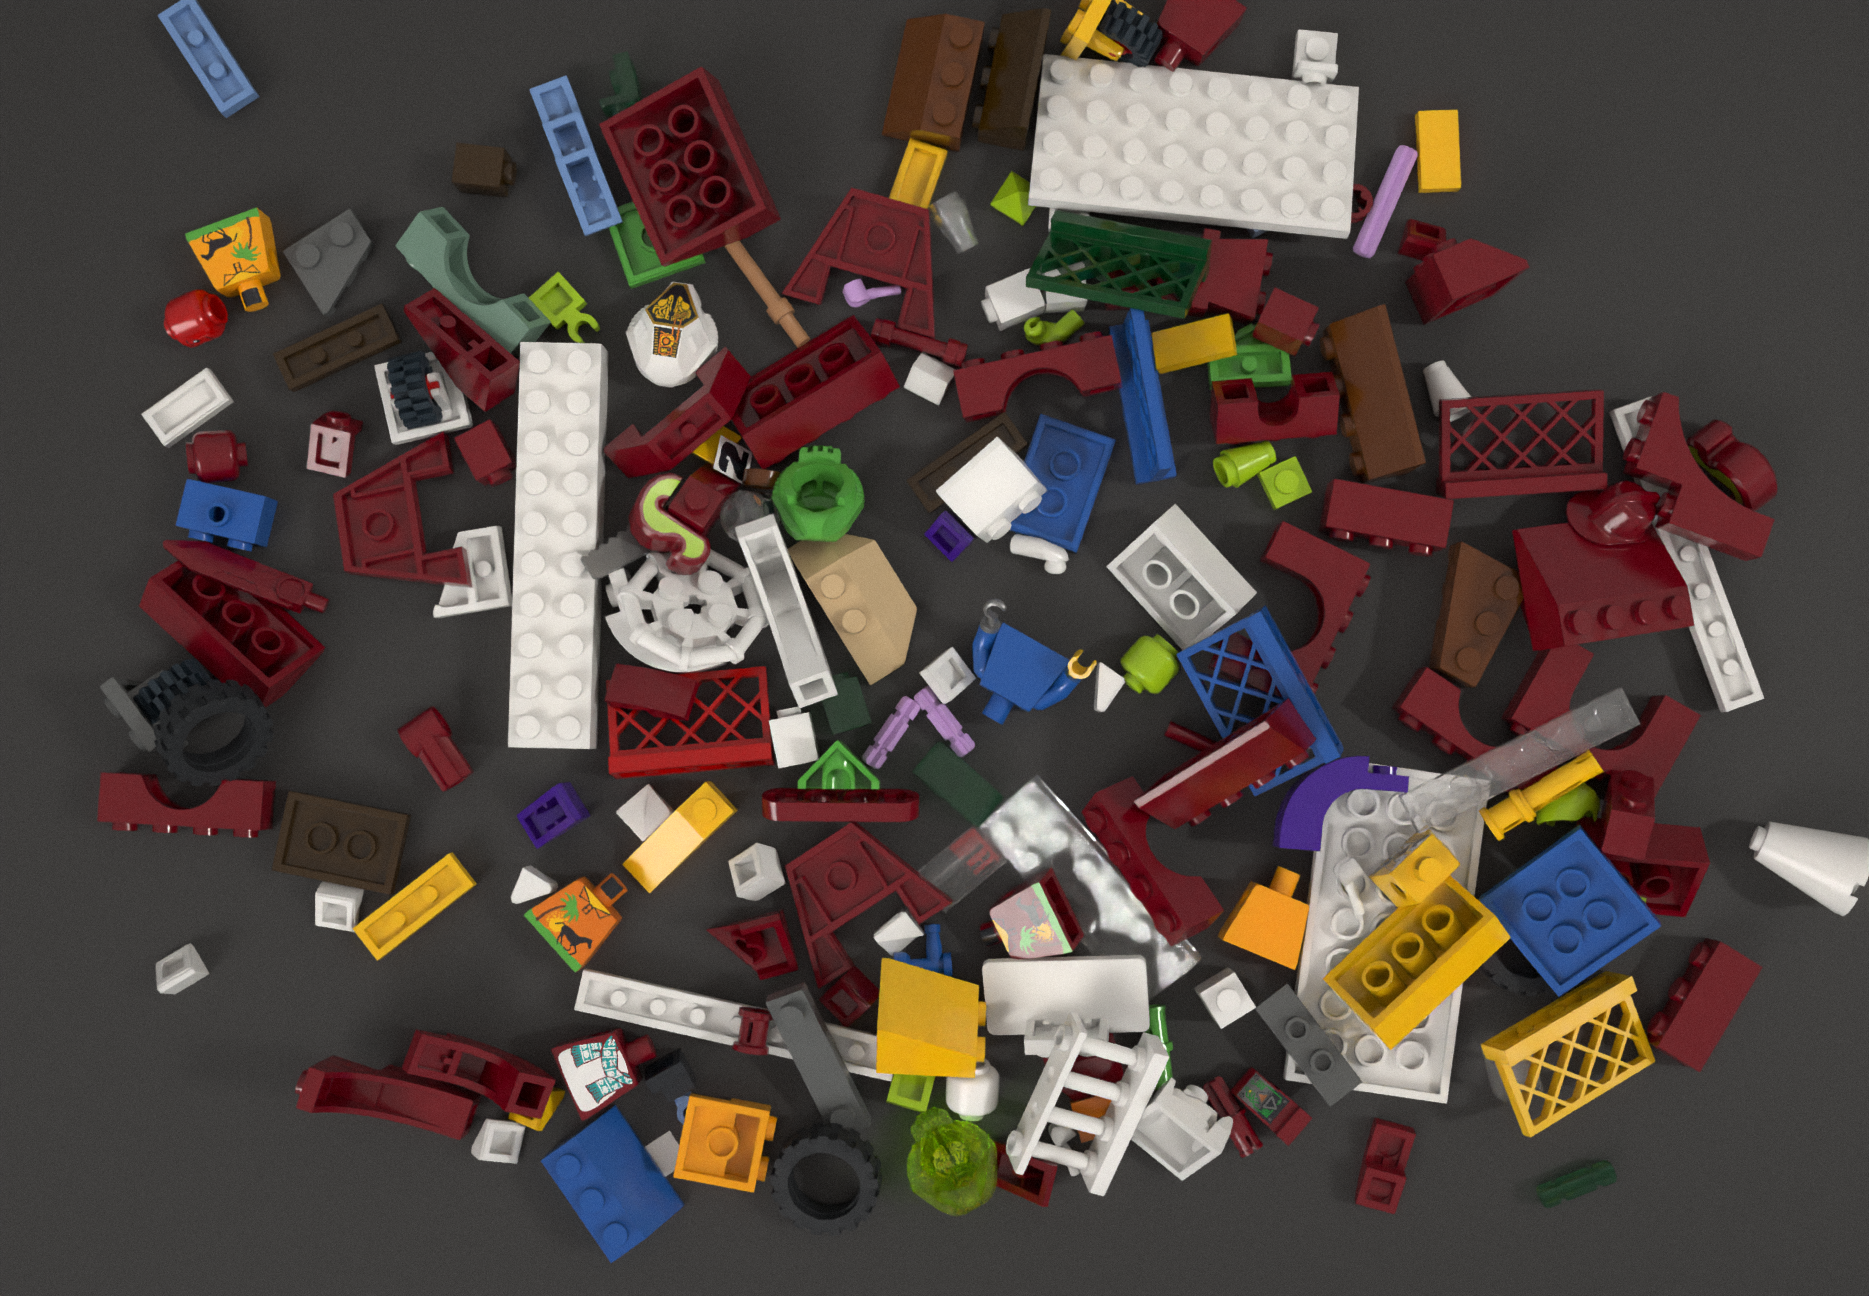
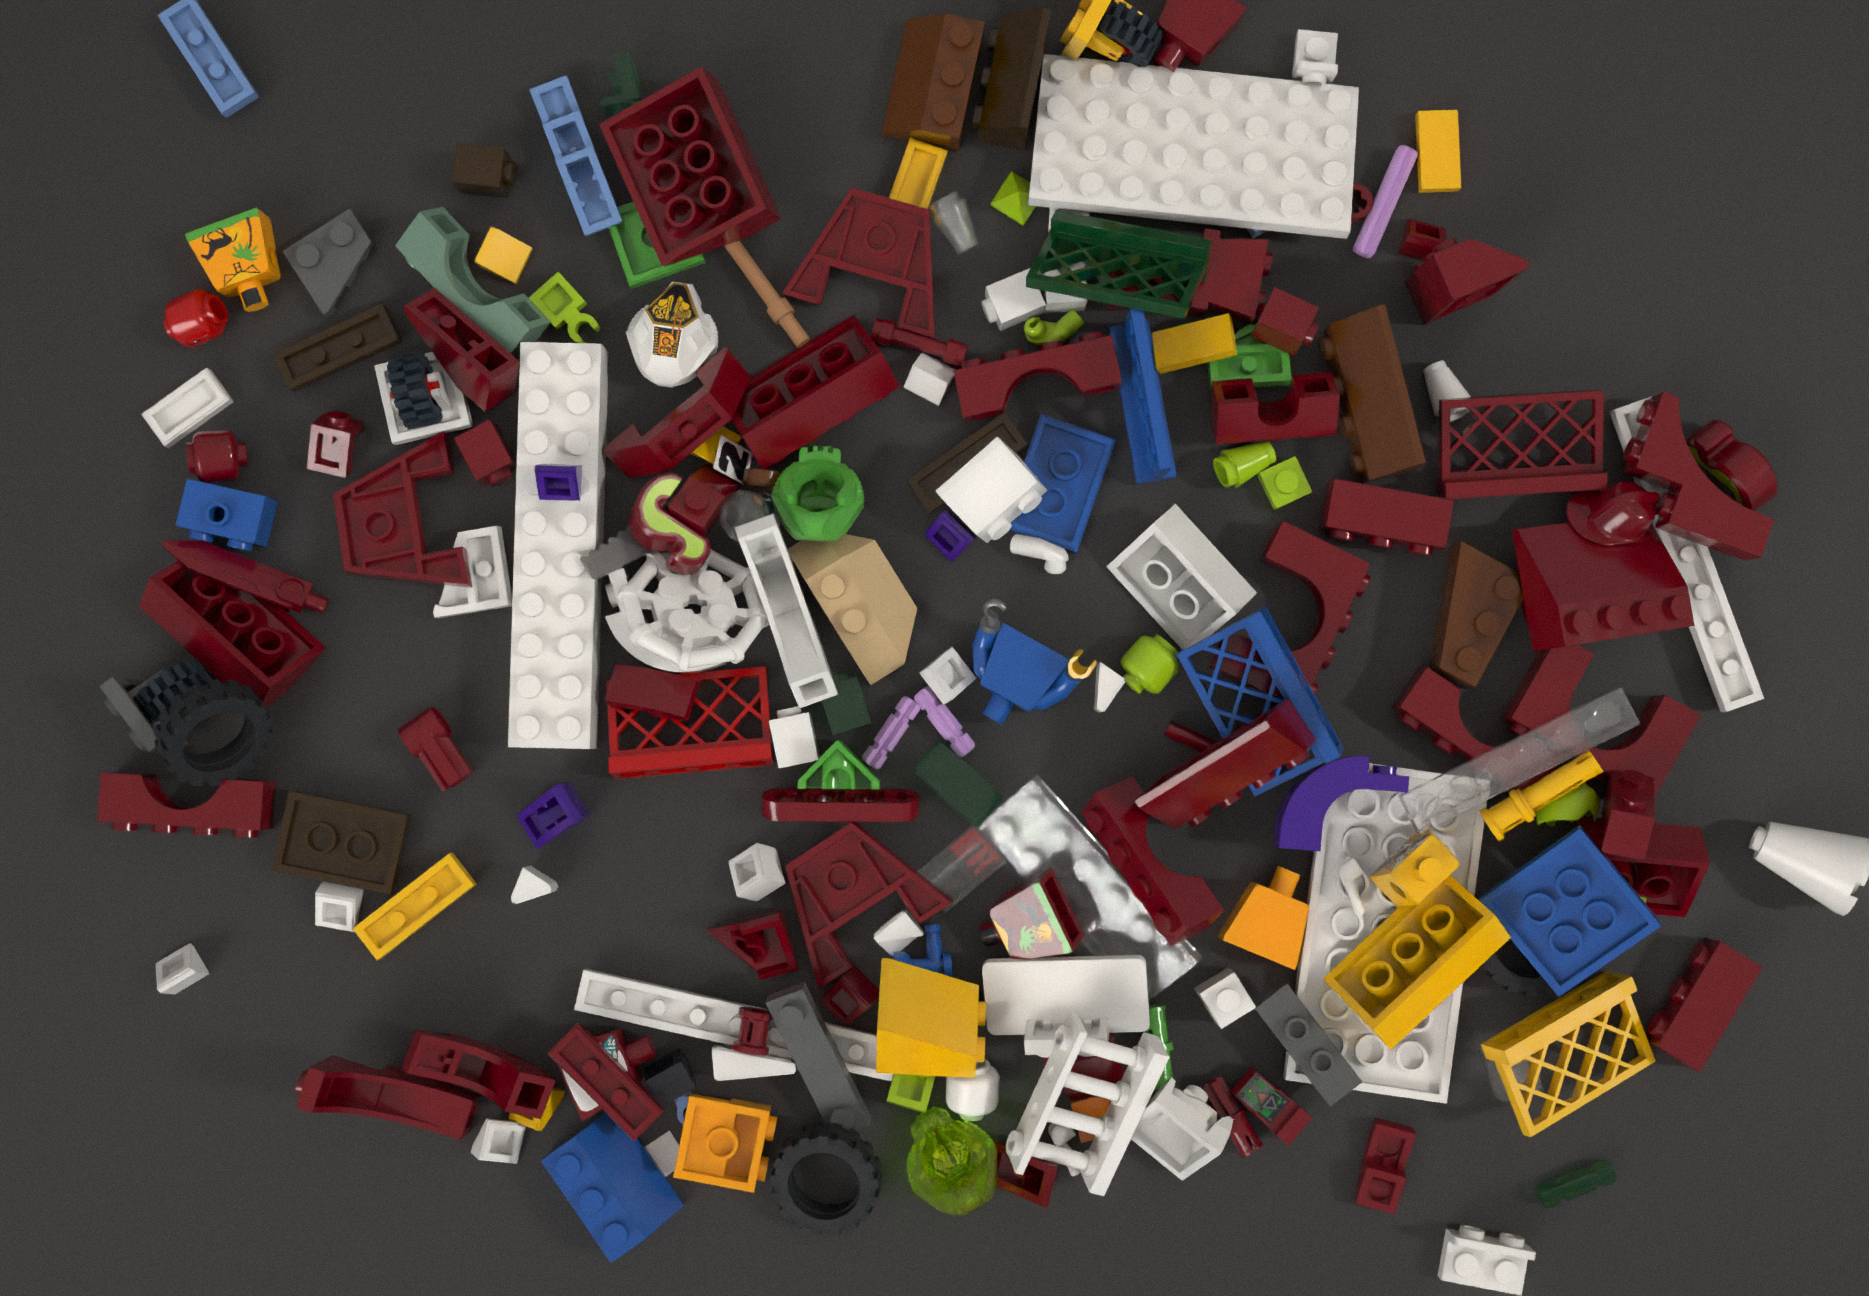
(503, 255): none -> yellow slope
(559, 481): none -> dark purple slope
(579, 918): orange torso -> none
(606, 1081): none -> dark red tile
(645, 812): white slope -> none
(680, 836): yellow slope -> none
(737, 1065): none -> white slope
(857, 295): lavender hand -> none
(1484, 1260): none -> white bracket

